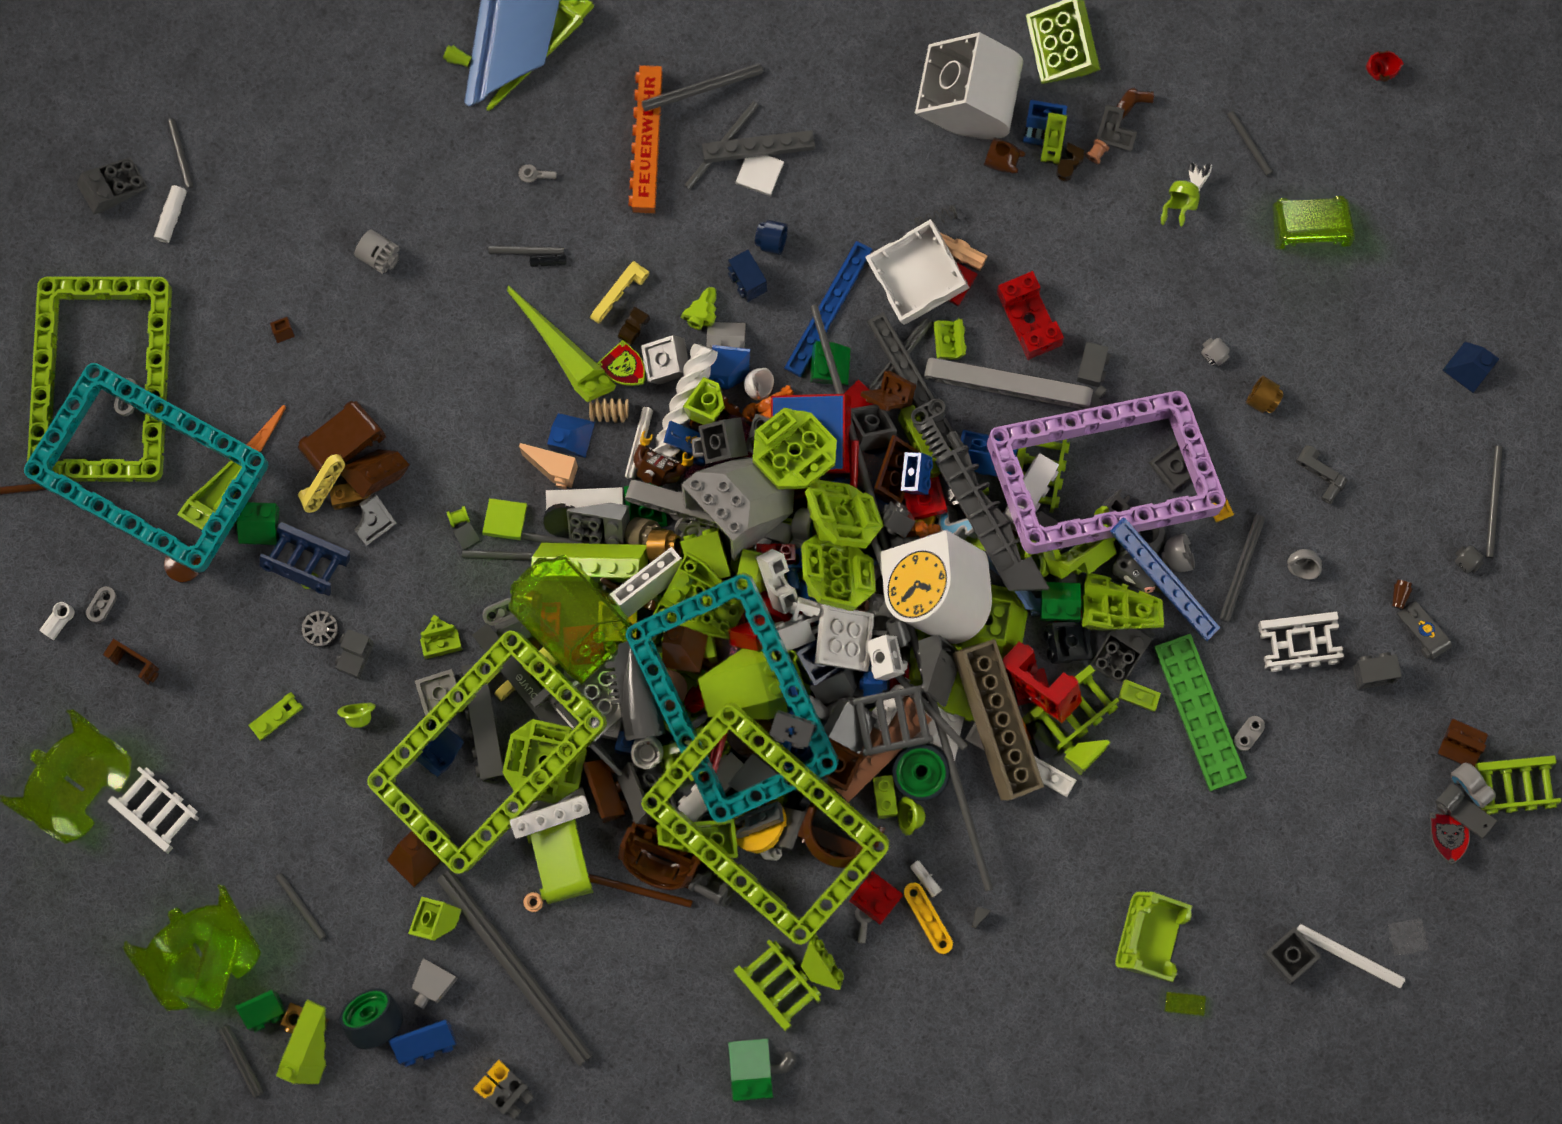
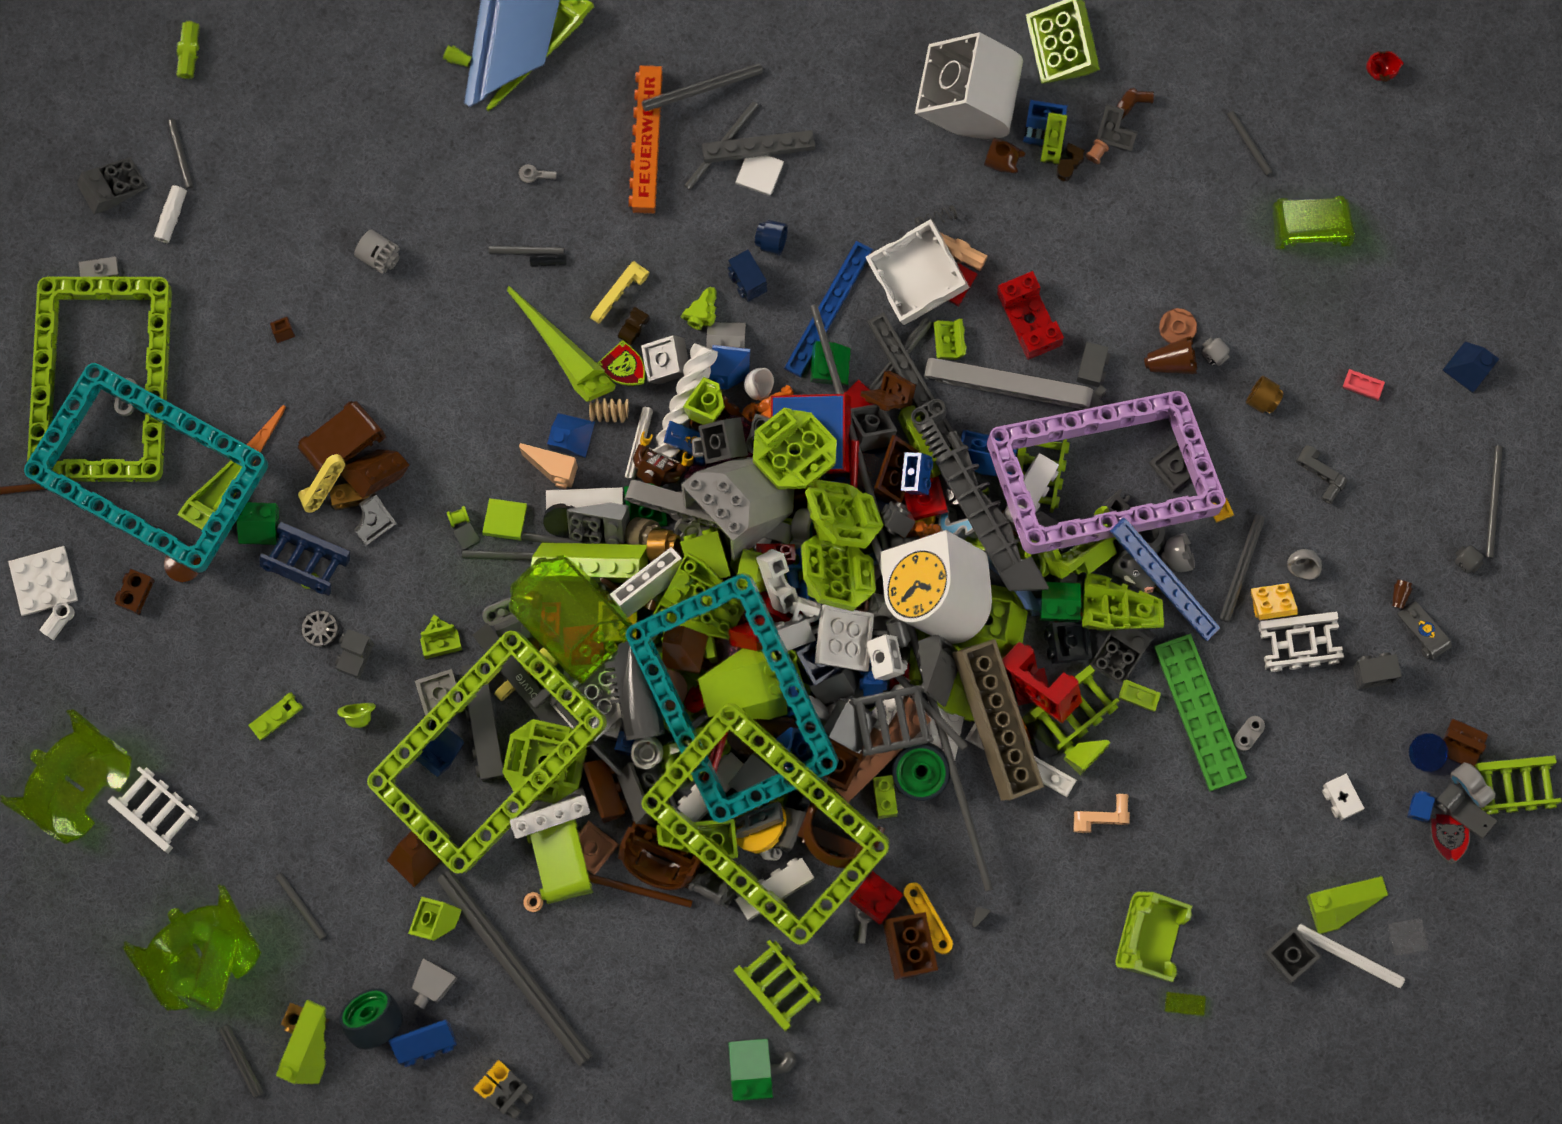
(43, 580): none -> white plate
(99, 268): none -> light grey plate
(99, 604): light grey plate -> none
(116, 651): reddish brown panel -> none
(139, 593): none -> reddish brown brick
(187, 50): none -> lime piece
(261, 1011): green slope -> none
(595, 846): none -> nougat tile
(781, 883): none -> white brick
(803, 727): dark grey brick -> none
(820, 965): lime slope -> none
(910, 815): lime hat -> none
(910, 946): none -> reddish brown slope
(925, 878): white axle -> none
(1121, 816): none -> light nougat beam
(1172, 326): none -> nougat tile
(1173, 358): none -> reddish brown cone
(1186, 193): lime hair -> none
(1273, 601): none -> yellow plate
(1343, 903): none -> lime wedge
(1352, 803): none -> white brick
(1363, 384): none -> coral plate
(1421, 806): none -> blue brick
(1428, 752): none -> clear blue tile

